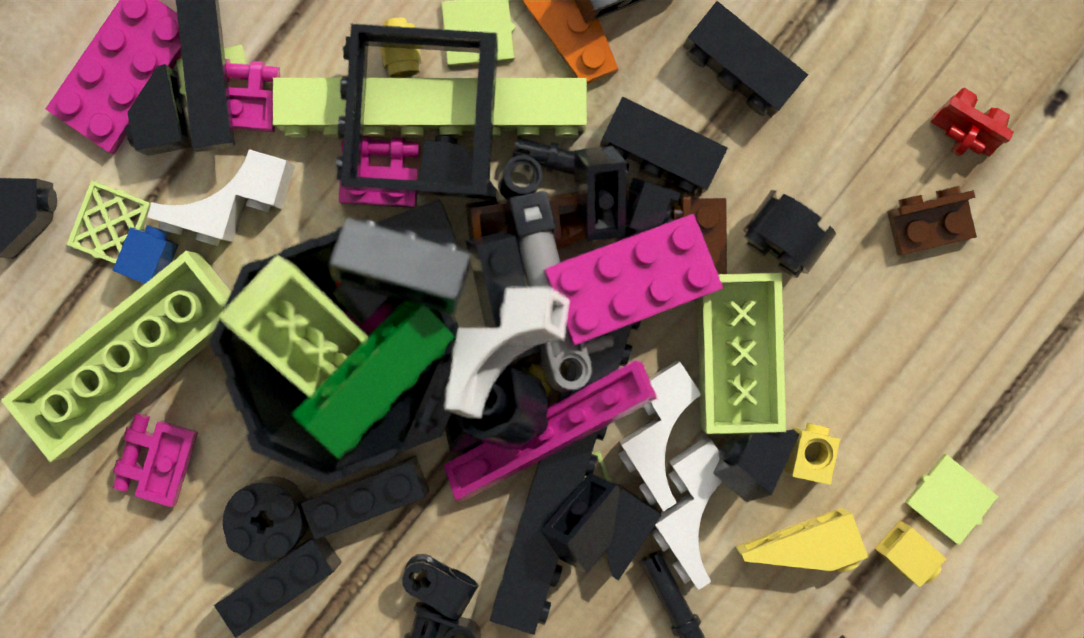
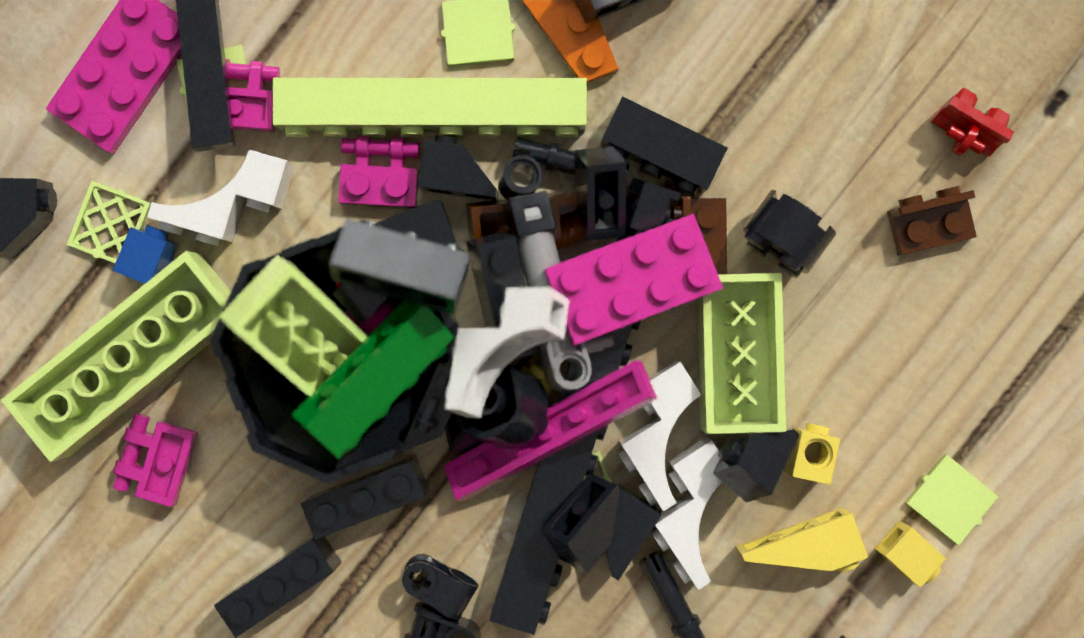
(159, 115): black slope -> none
(247, 530): black brick -> none
(354, 90): black window -> none
(400, 61): light yellow brick -> none
(743, 60): black brick -> none

